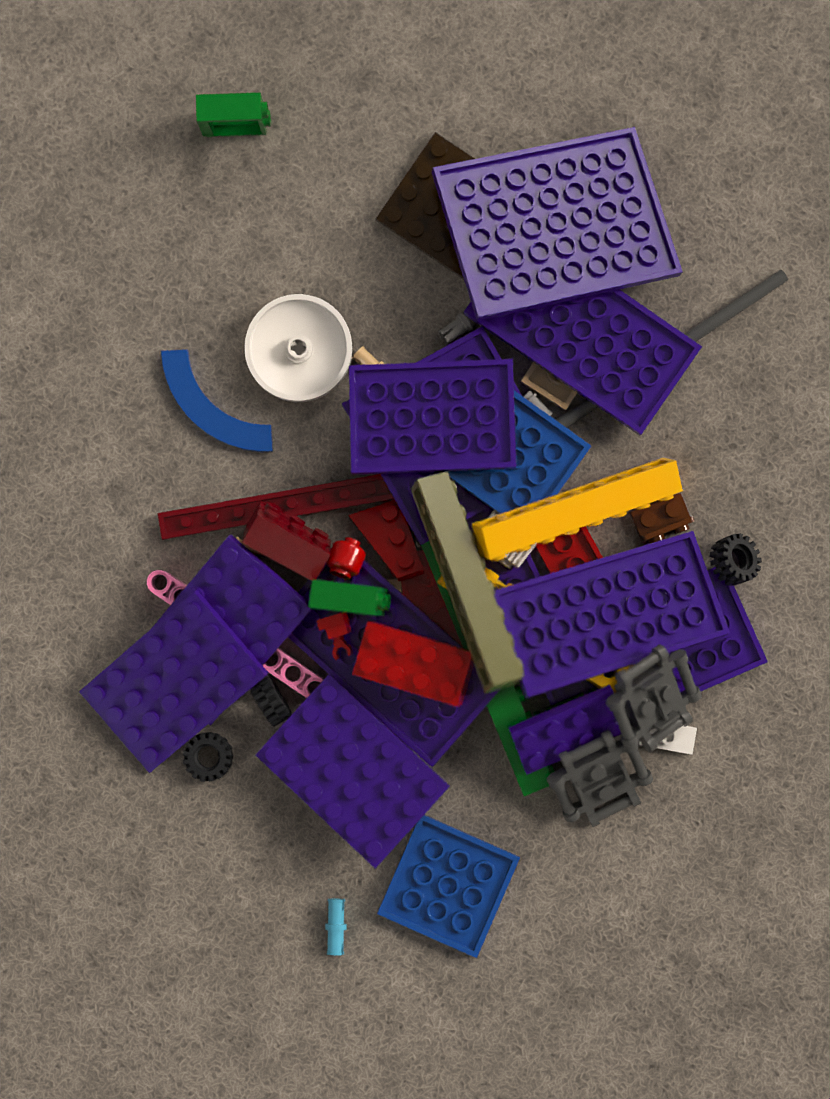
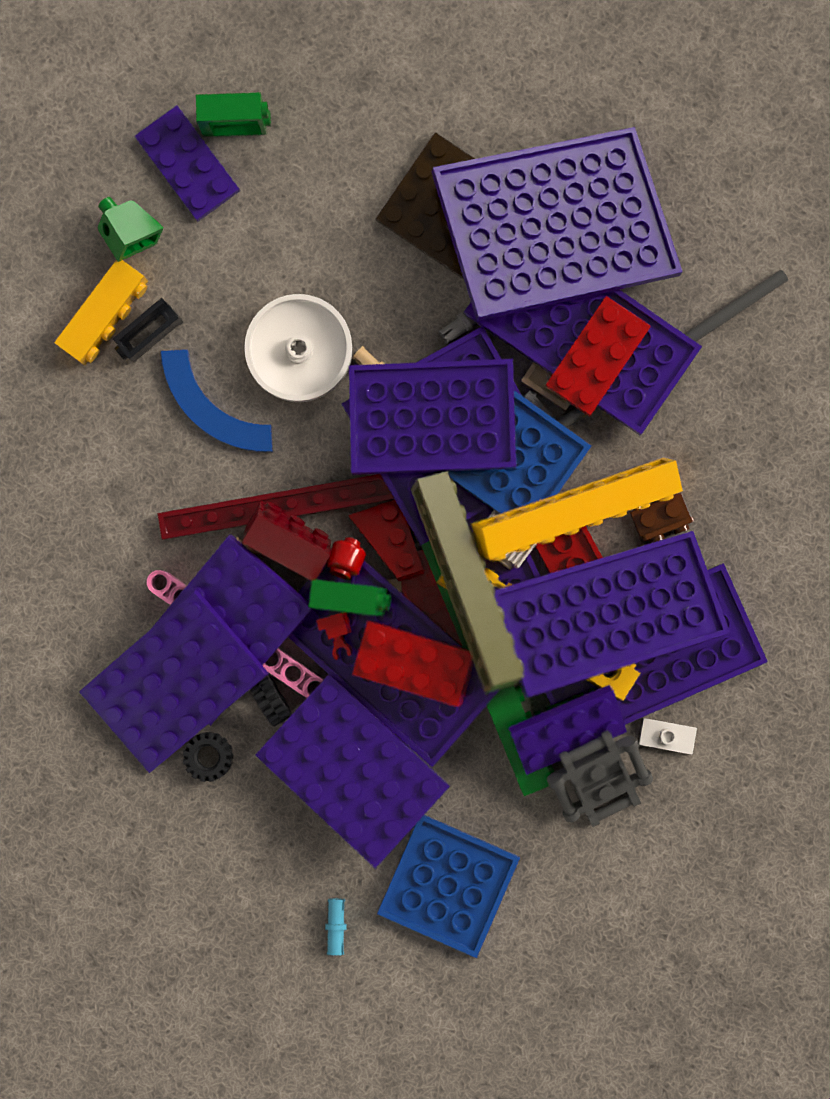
(102, 311): none -> yellow brick
(126, 349): none -> black window
(127, 228): none -> green torso
(187, 163): none -> dark purple plate
(597, 356): none -> red plate
(651, 698): dark grey brick -> none
(746, 556): black tyre -> none

